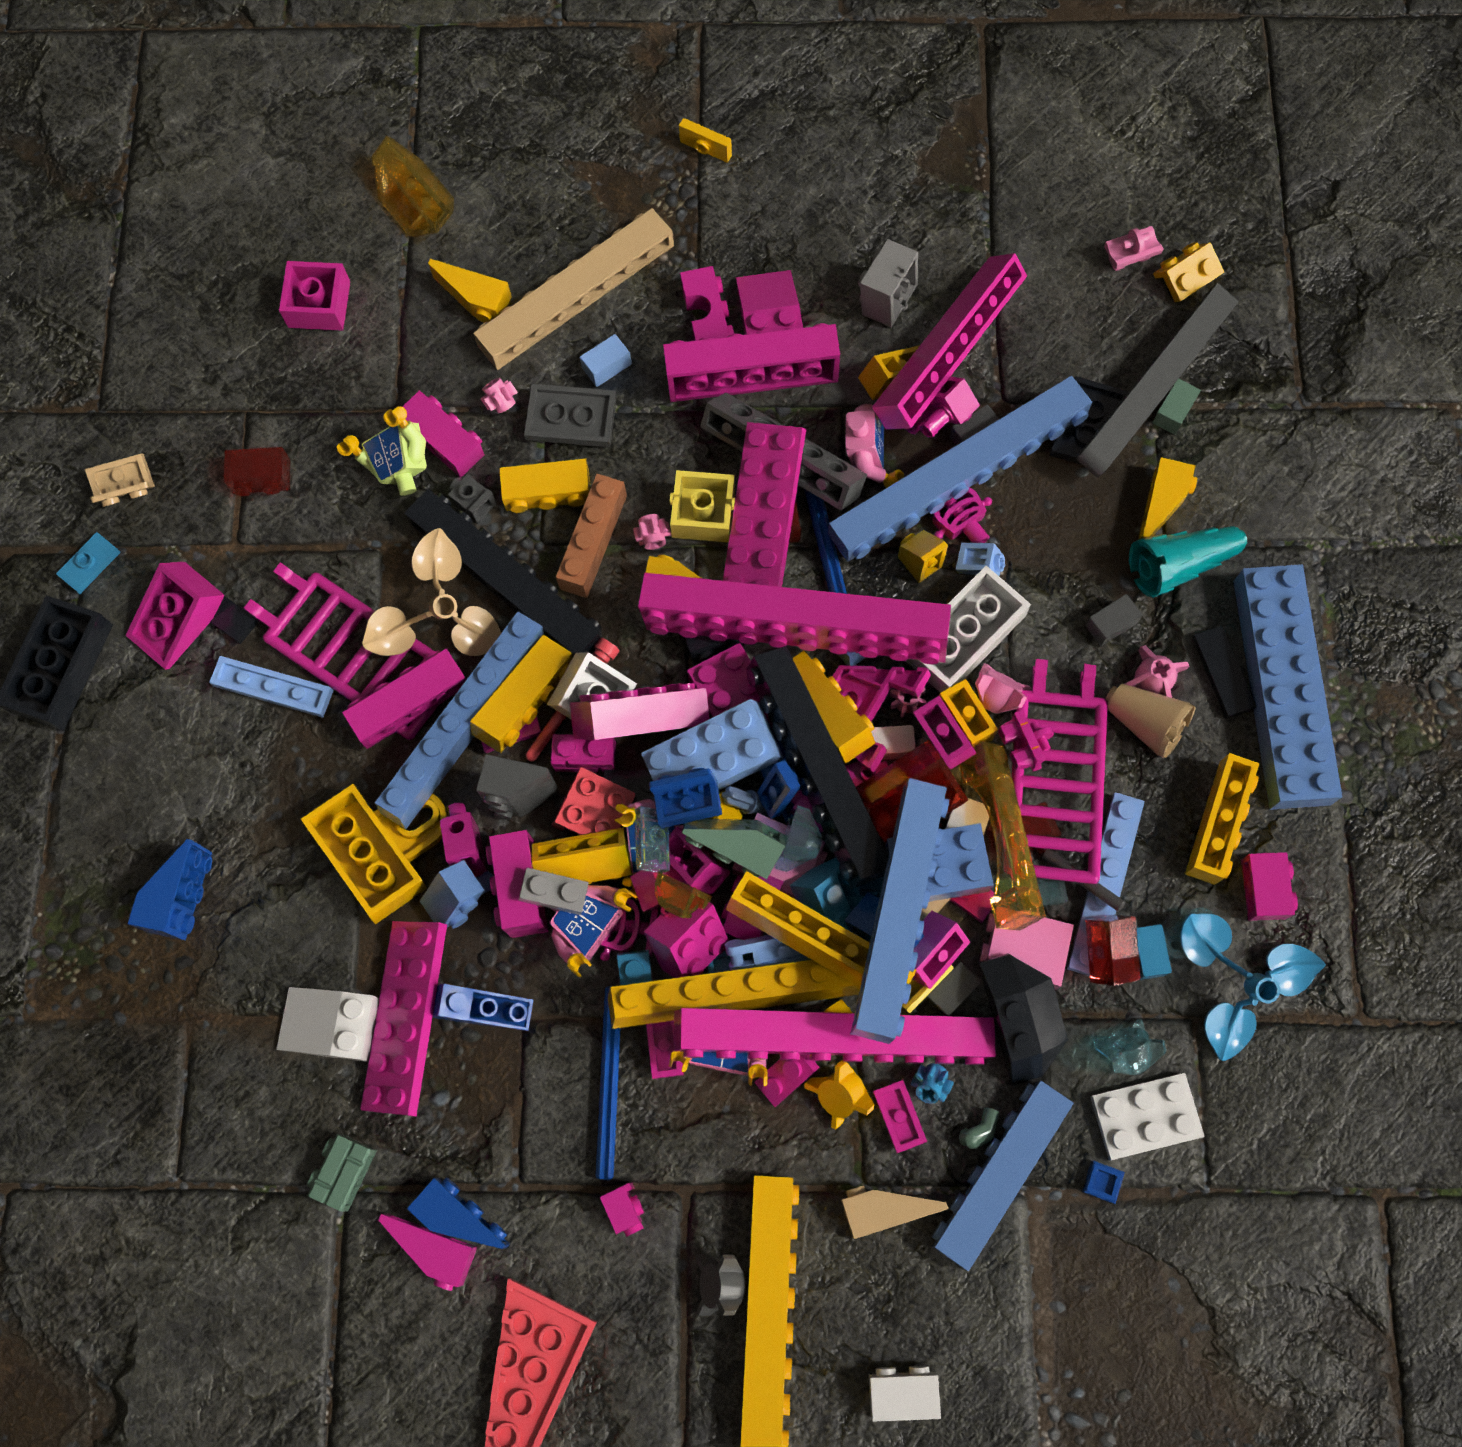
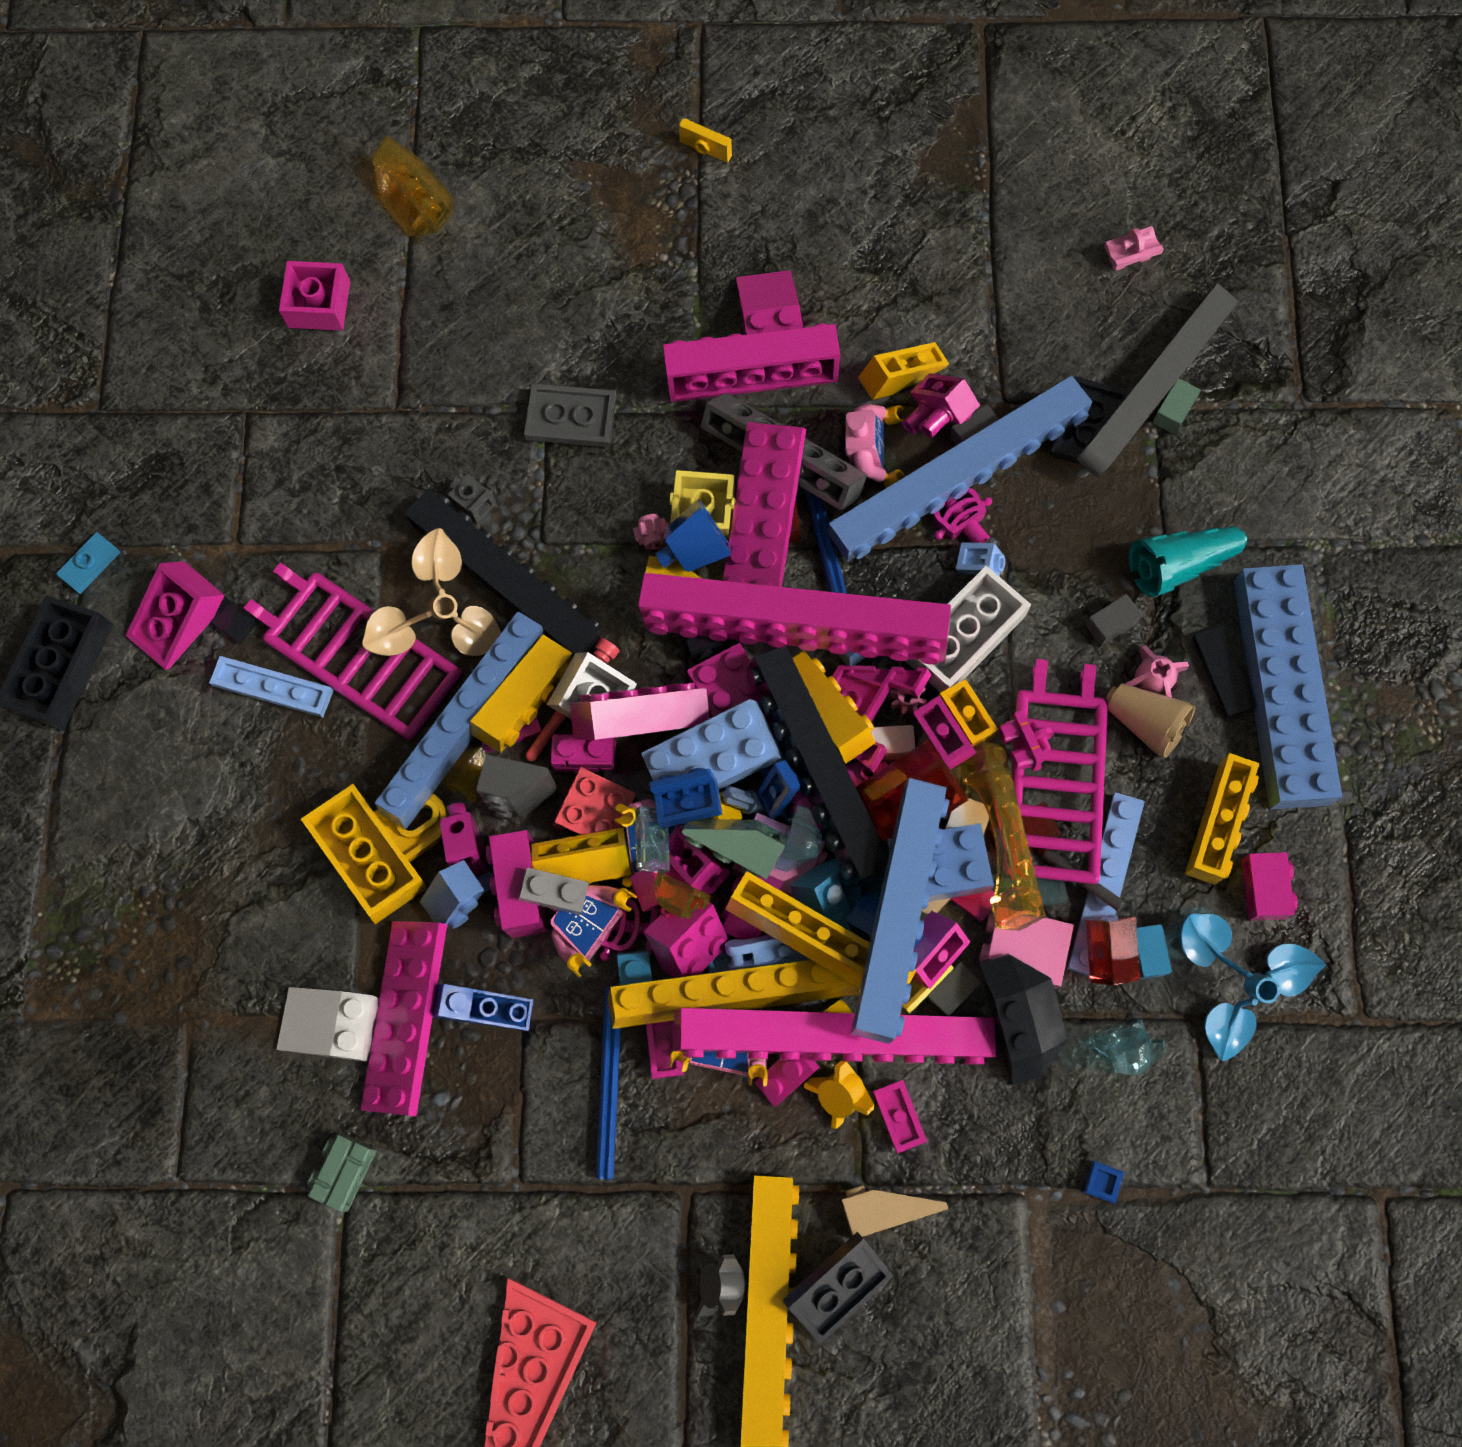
(119, 479): tan bracket -> none
(170, 896): blue slope -> none
(257, 470): clear red brick -> none
(392, 454): torso -> none
(405, 698): dark pink brick -> none
(434, 1253): dark pink slope -> none
(444, 434): dark pink brick -> none
(448, 1214): blue slope -> none
(466, 774): none -> clear yellow brick
(476, 292): yellow slope -> none
(499, 395): bright pink gear -> none
(545, 485): yellow brick -> none
(574, 288): tan brick -> none
(591, 535): nougat brick -> none
(605, 360): light blue piece -> none
(623, 1210): dark pink brick -> none
(693, 540): none -> blue torso
(702, 292): dark pink arch -> none
(838, 1288): none -> black plate
(888, 282): light grey brick -> none
(904, 1394): white brick -> none
(922, 554): yellow slope -> none
(932, 1083): dark azure gear -> none
(949, 342): dark pink brick -> none
(982, 1133): sand green arm -> none
(999, 692): bright pink piece -> none
(1002, 1174): medium blue brick -> none
(1147, 1116): white plate -> none
(1167, 492): yellow slope -> none
(1190, 270): yellow bracket -> none

